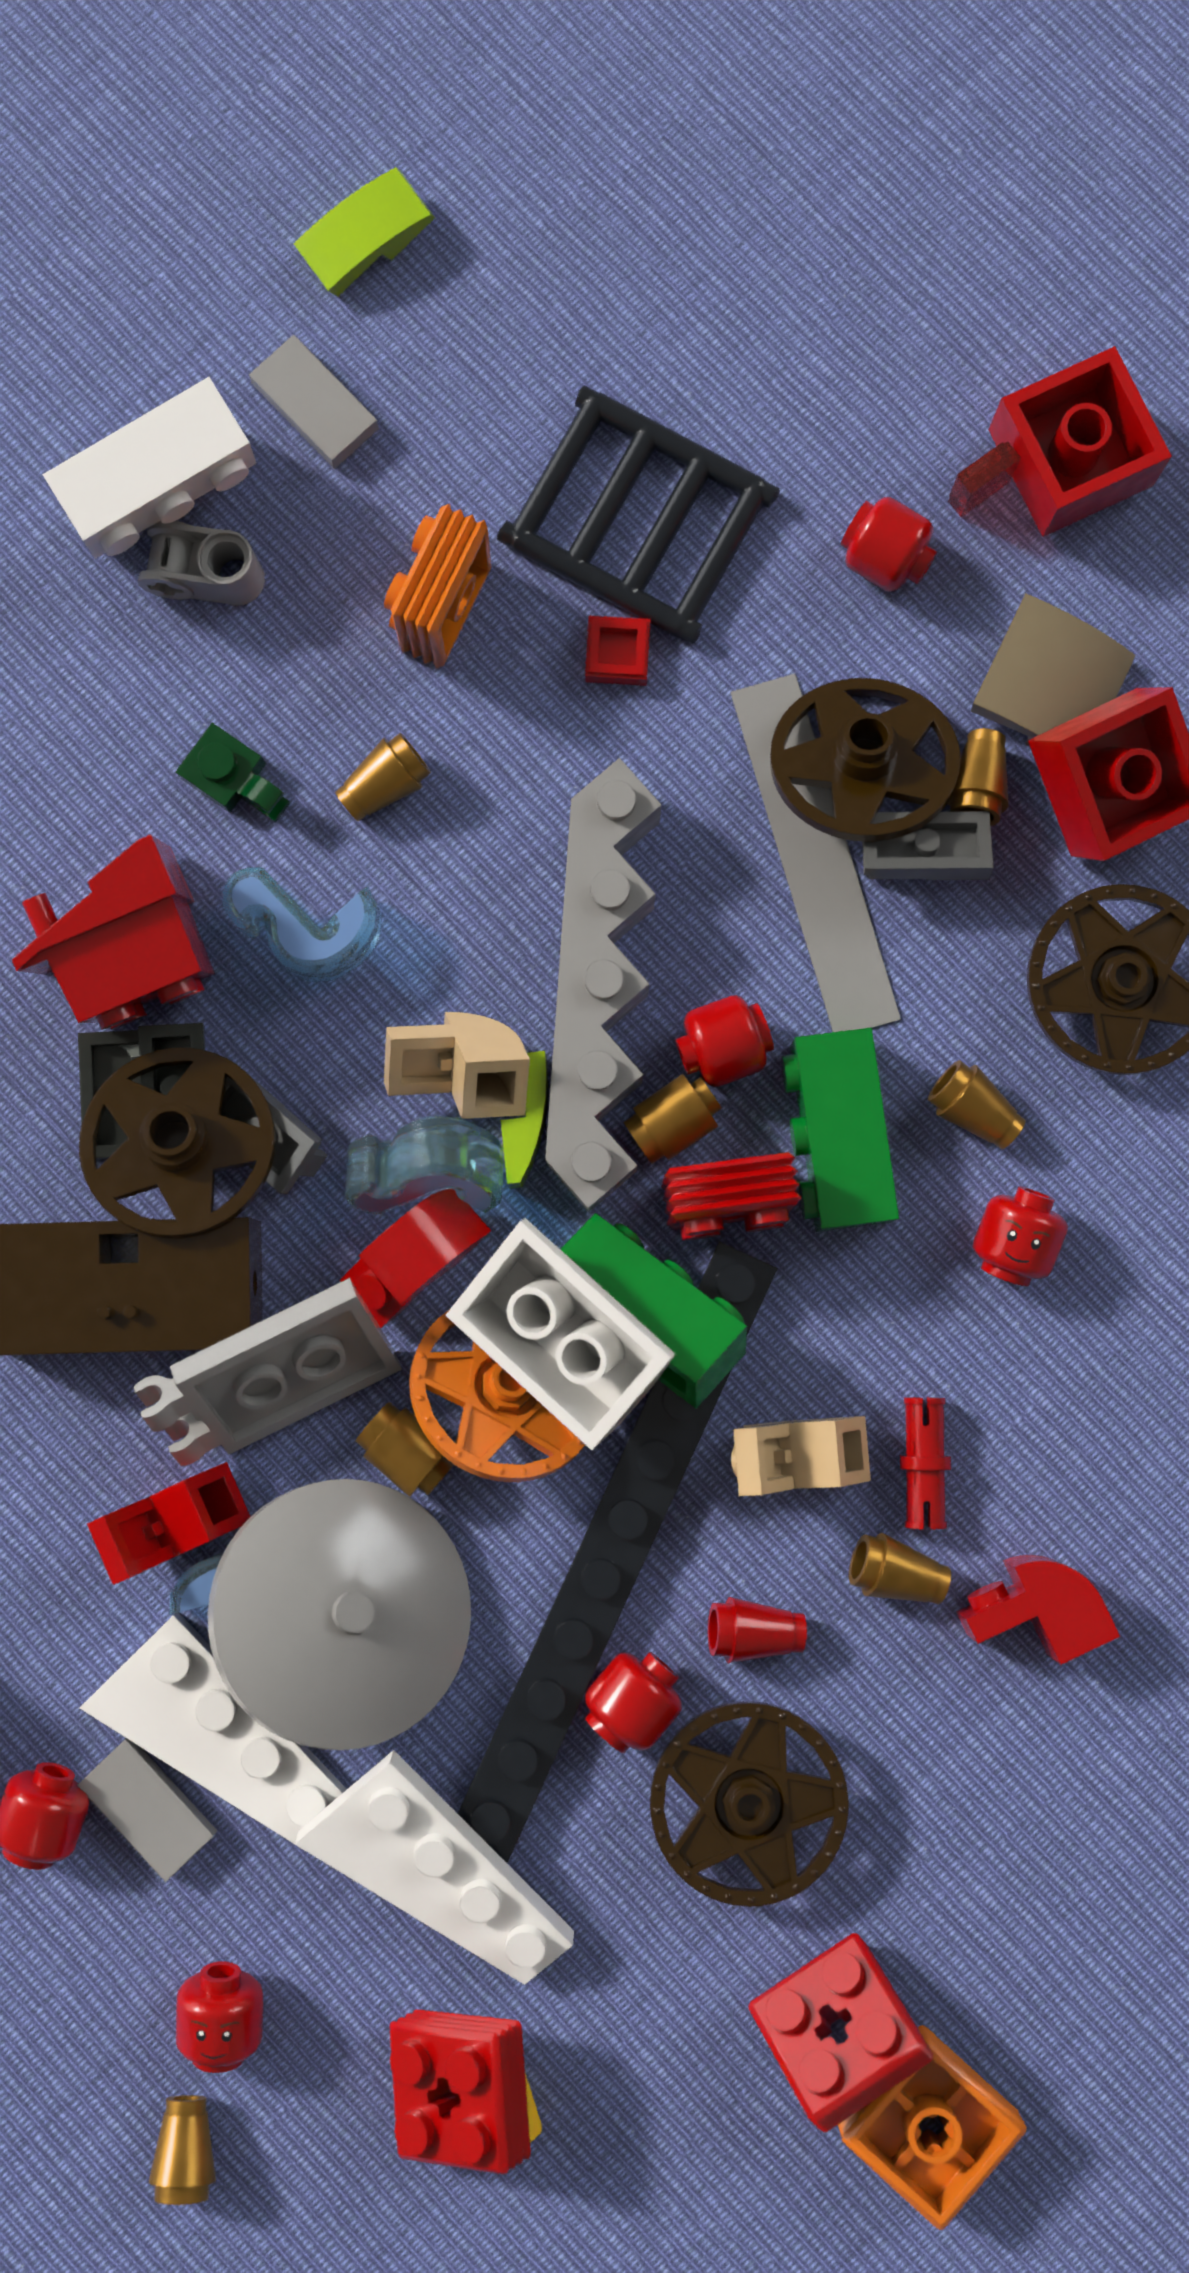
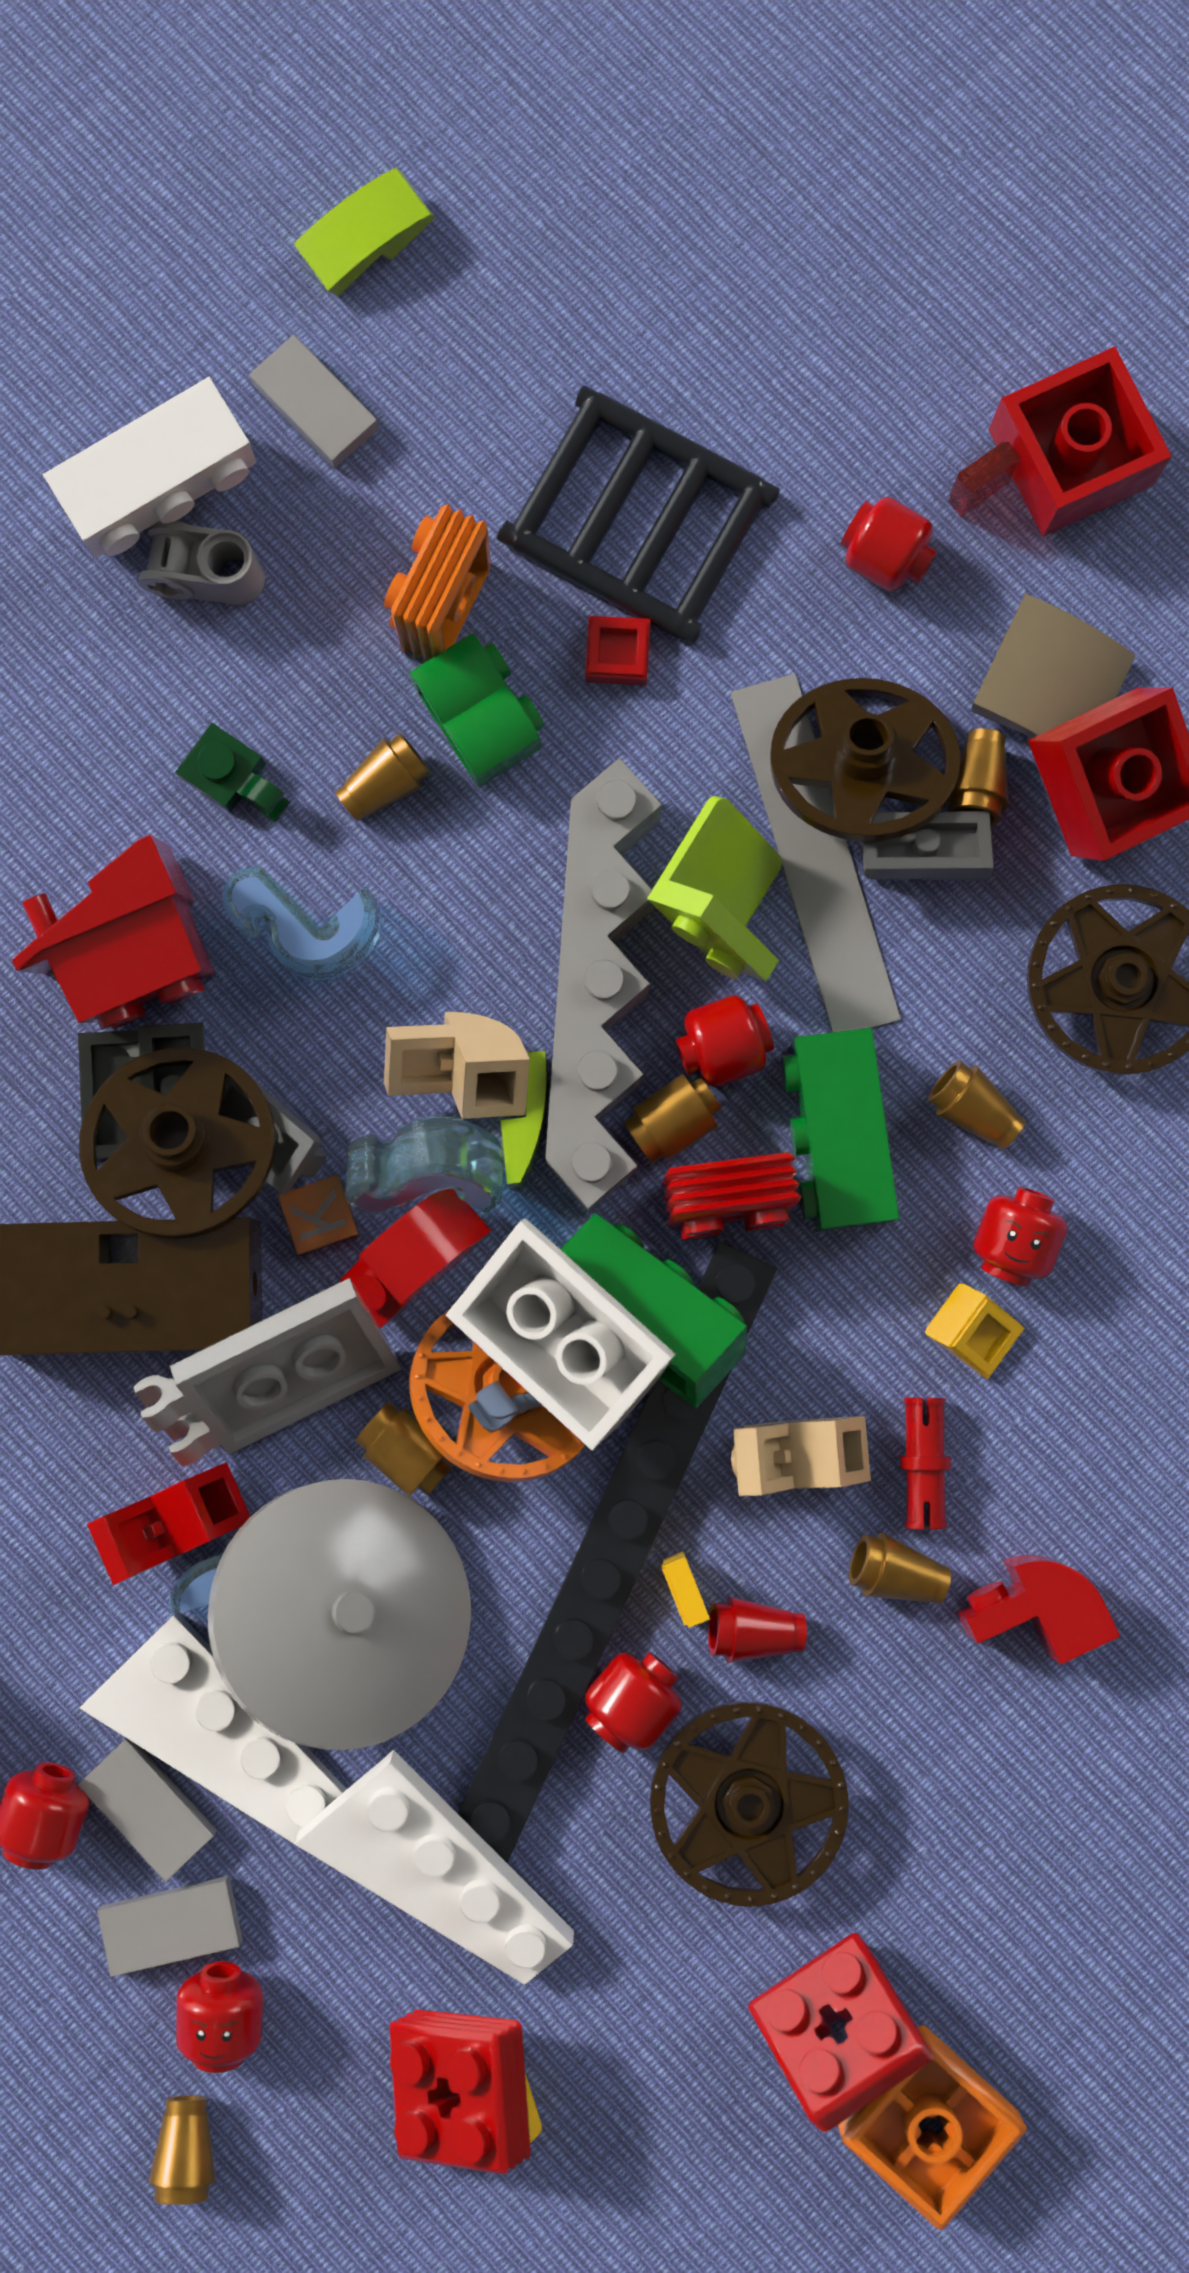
(169, 1926): none -> light grey tile
(318, 1215): none -> dark orange tile
(477, 709): none -> green brick
(496, 1409): none -> sand blue hand
(684, 1590): none -> yellow tile
(716, 888): none -> lime bracket
(974, 1329): none -> yellow slope

